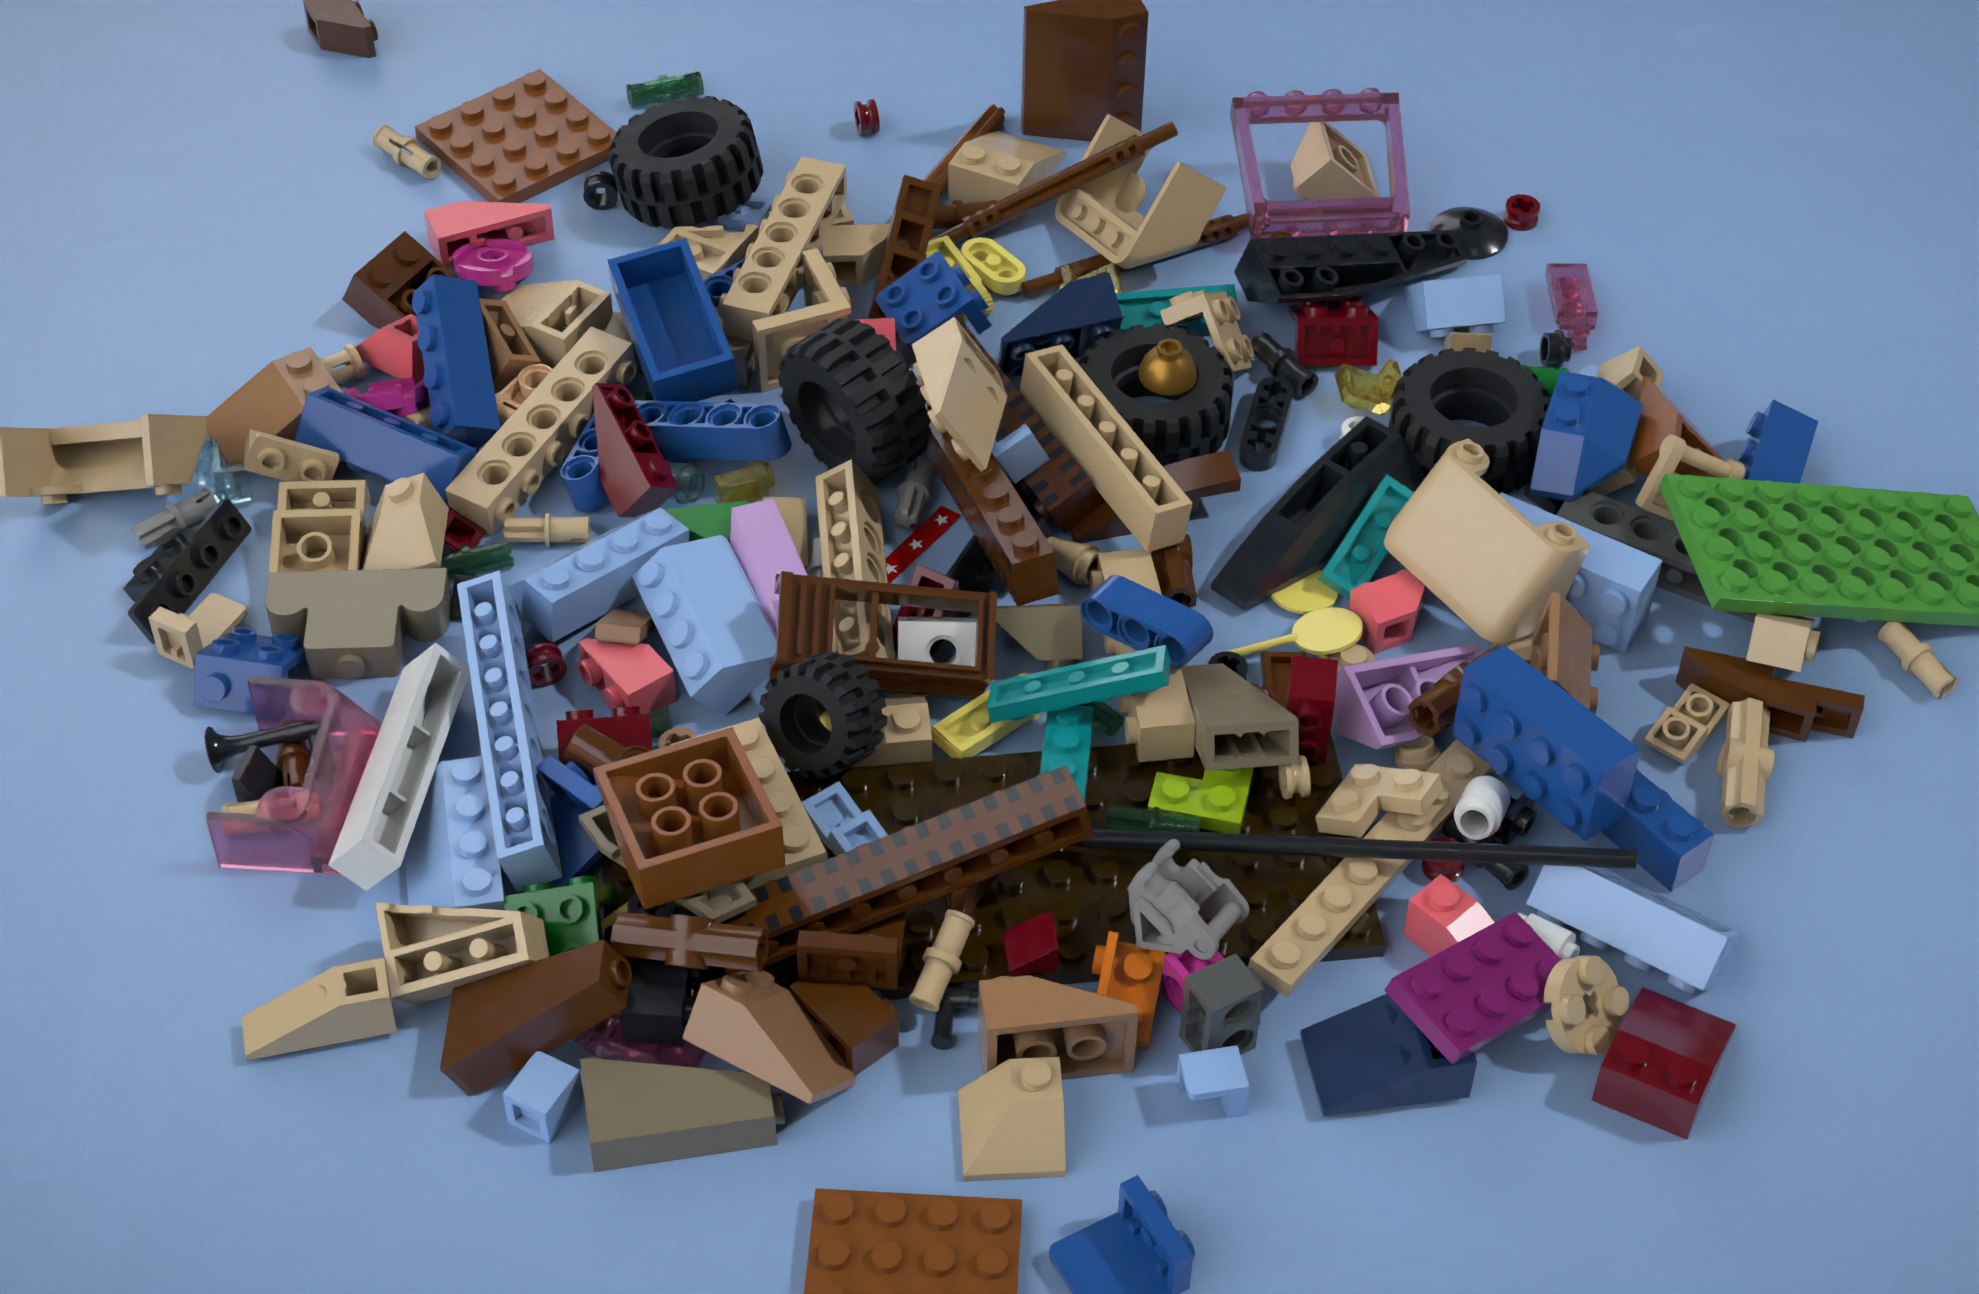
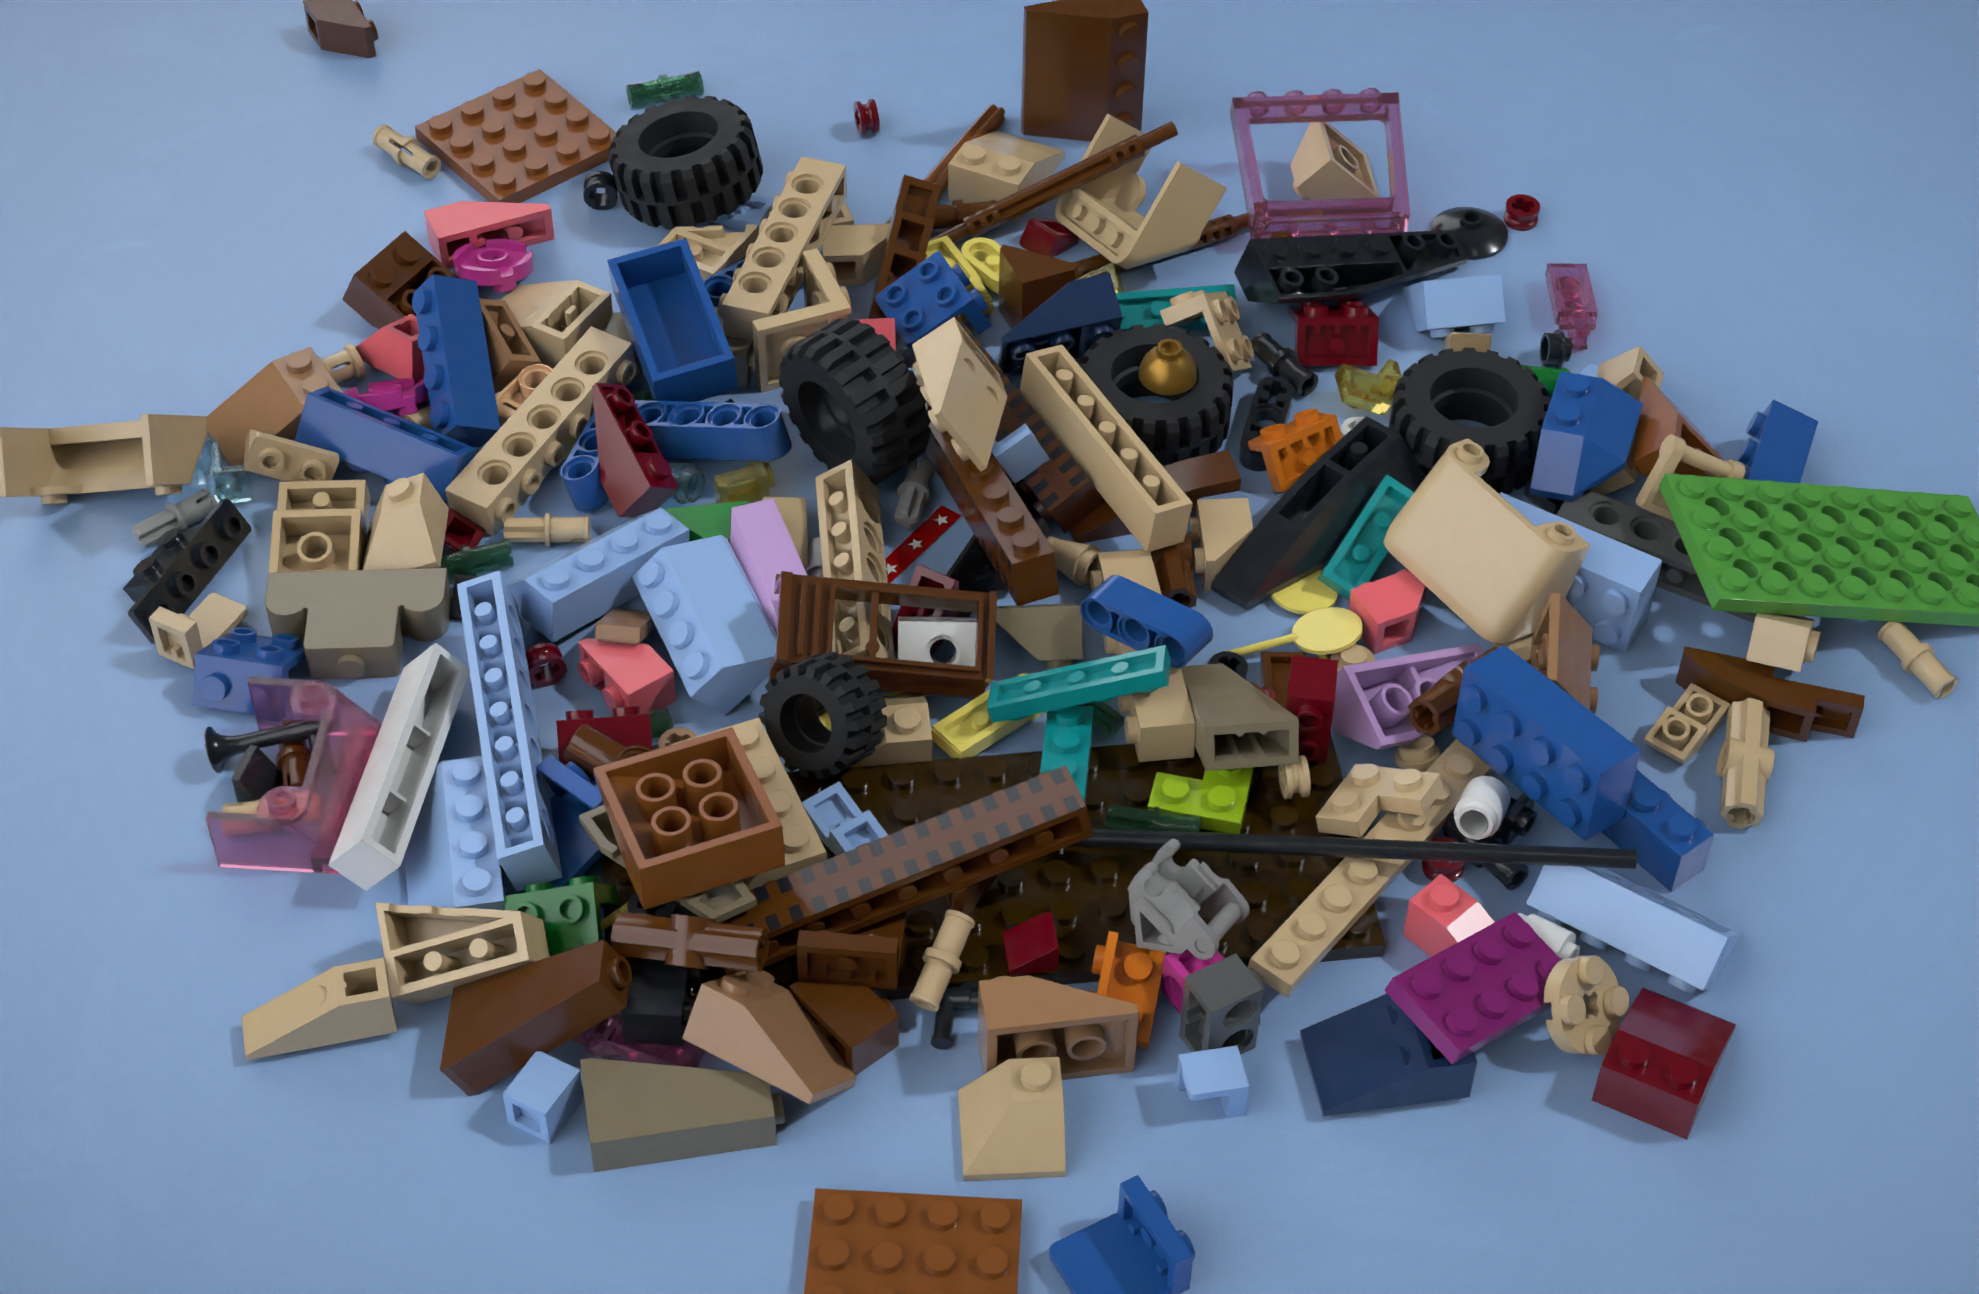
(1029, 281): none -> reddish brown slope
(1047, 237): none -> dark red slope
(1218, 532): none -> tan slope
(1295, 446): none -> orange bracket

